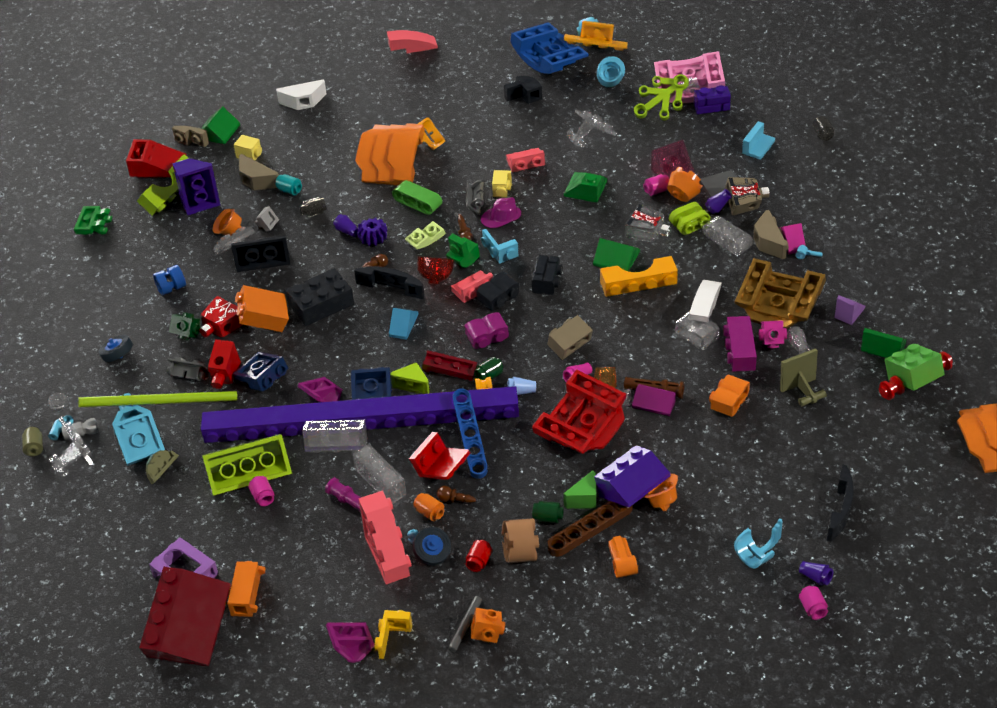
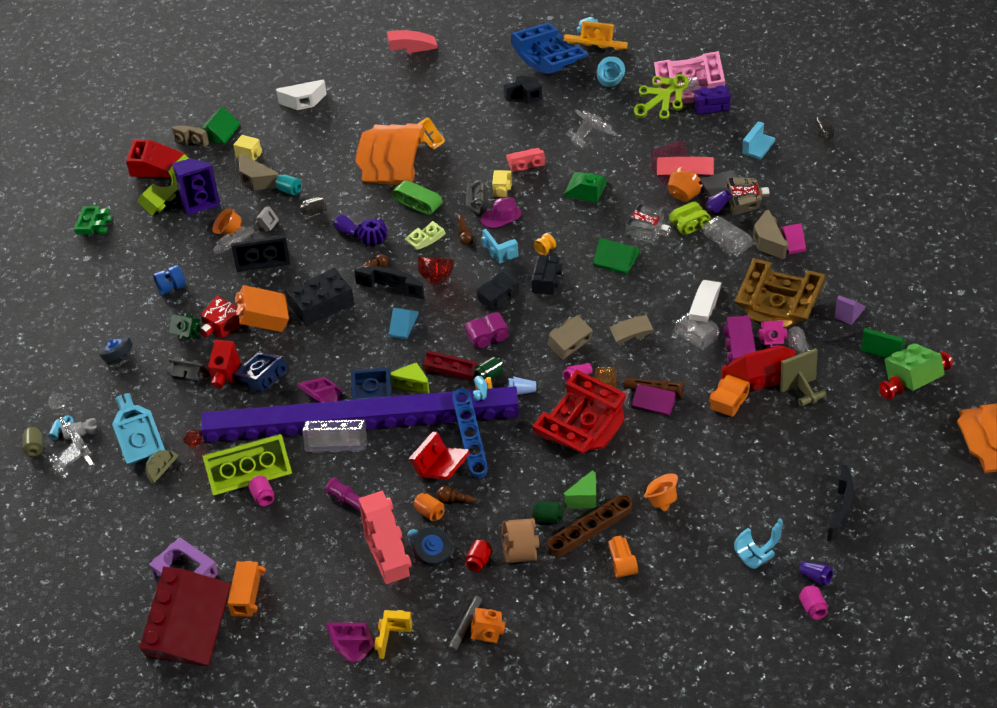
(157, 399): lime piece -> none
(193, 438): none -> clear red plate
(379, 473): clear brick -> none
(462, 250): green brick -> none
(467, 288): coral bracket -> none
(481, 393): none -> medium azure arm
(544, 244): none -> light orange wheel
(618, 281): light orange arch -> none
(630, 328): none -> dark tan slope
(631, 476): dark purple slope -> none
(656, 184): dark pink brick -> none
(699, 165): none -> coral slope
(759, 367): none -> red wedge
(802, 251): medium azure hand -> none

